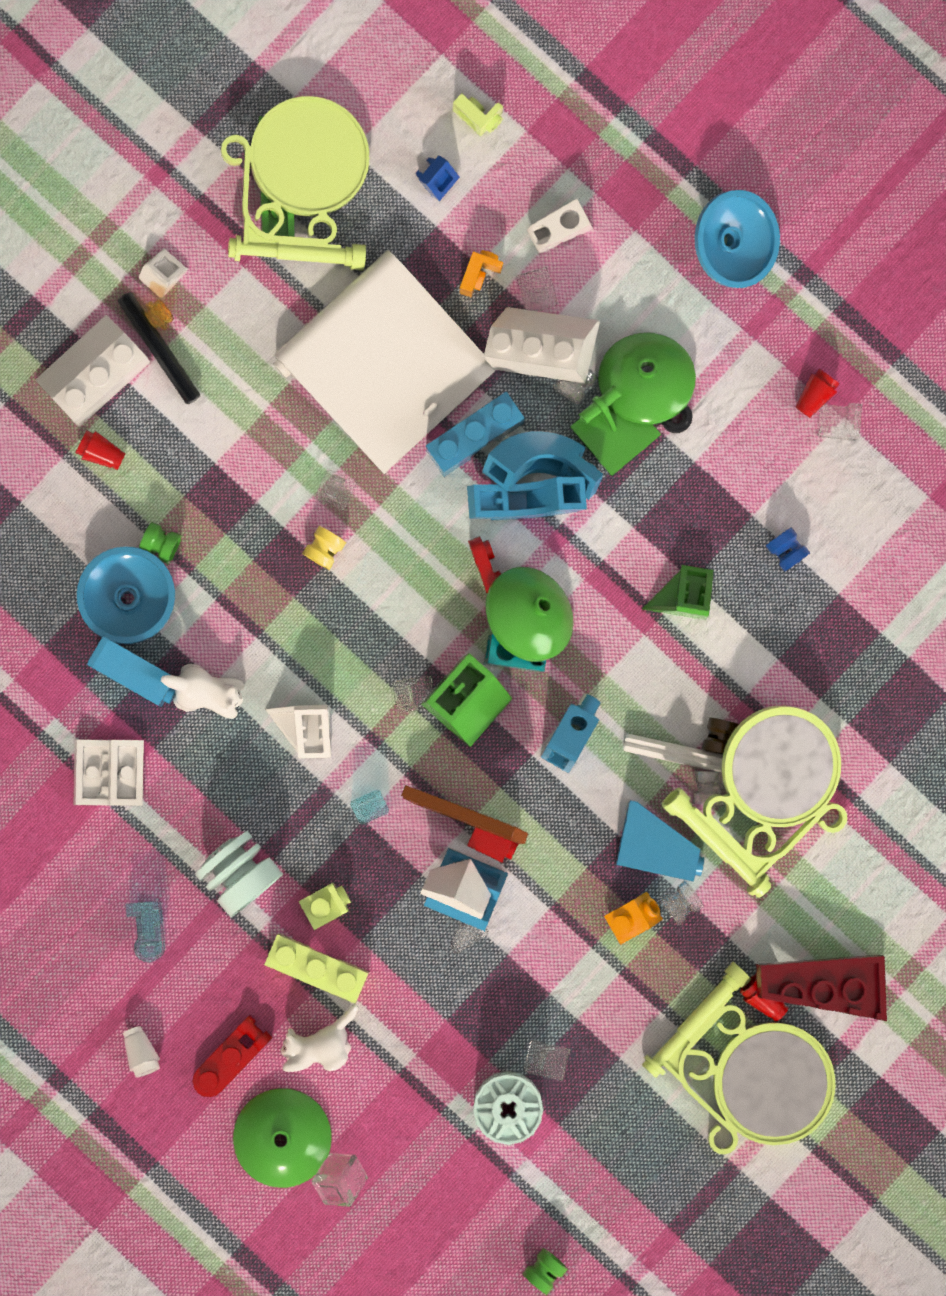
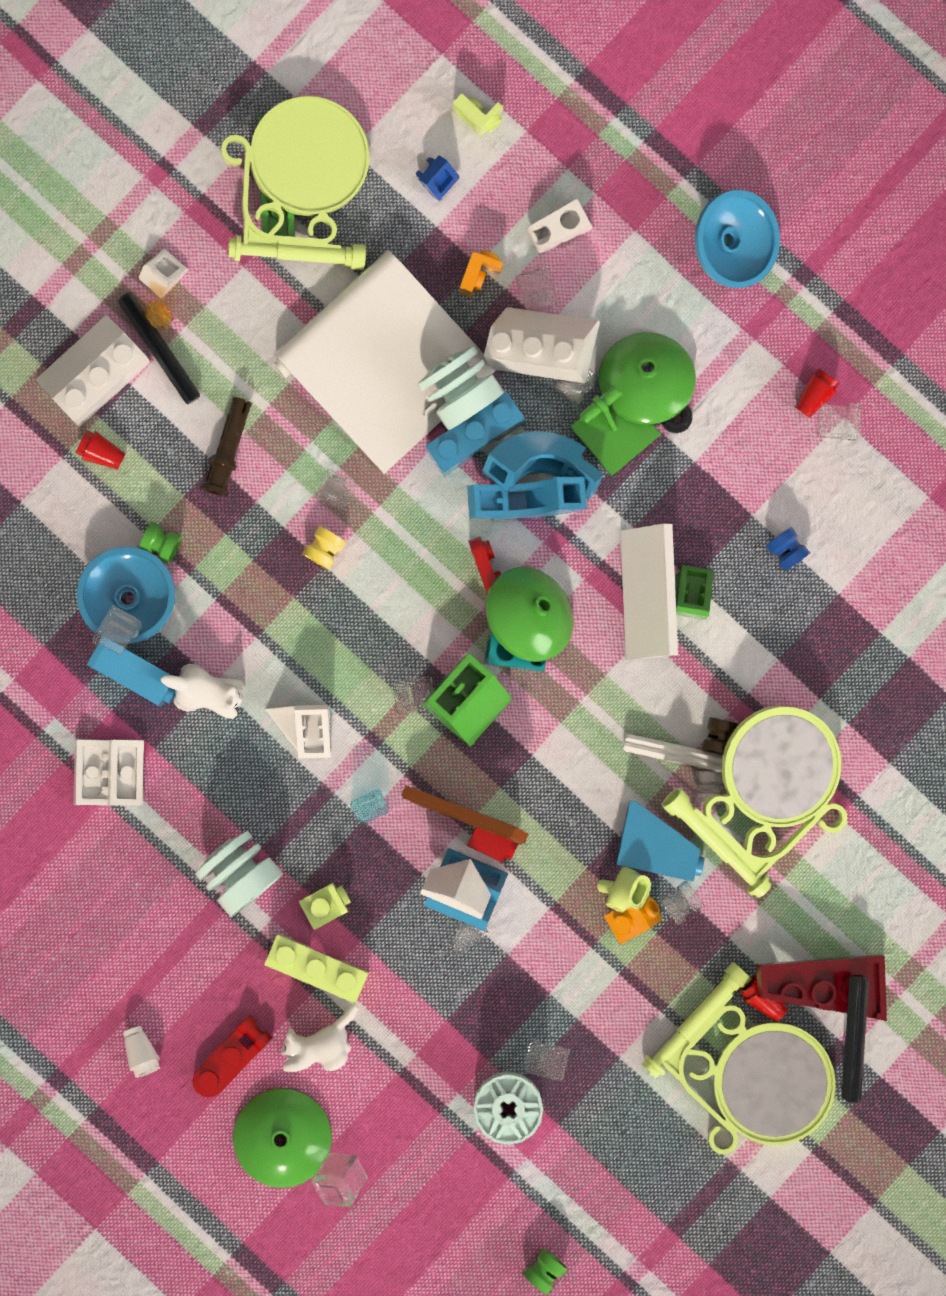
(117, 630): none -> clear panel
(150, 930): clear light blue leg -> none
(223, 461): none -> dark brown pin
(460, 387): none -> light aqua wheel
(566, 741): dark azure torso -> none
(627, 890): none -> yellowish green piece
(649, 592): none -> white tile
(855, 1038): none -> black axle

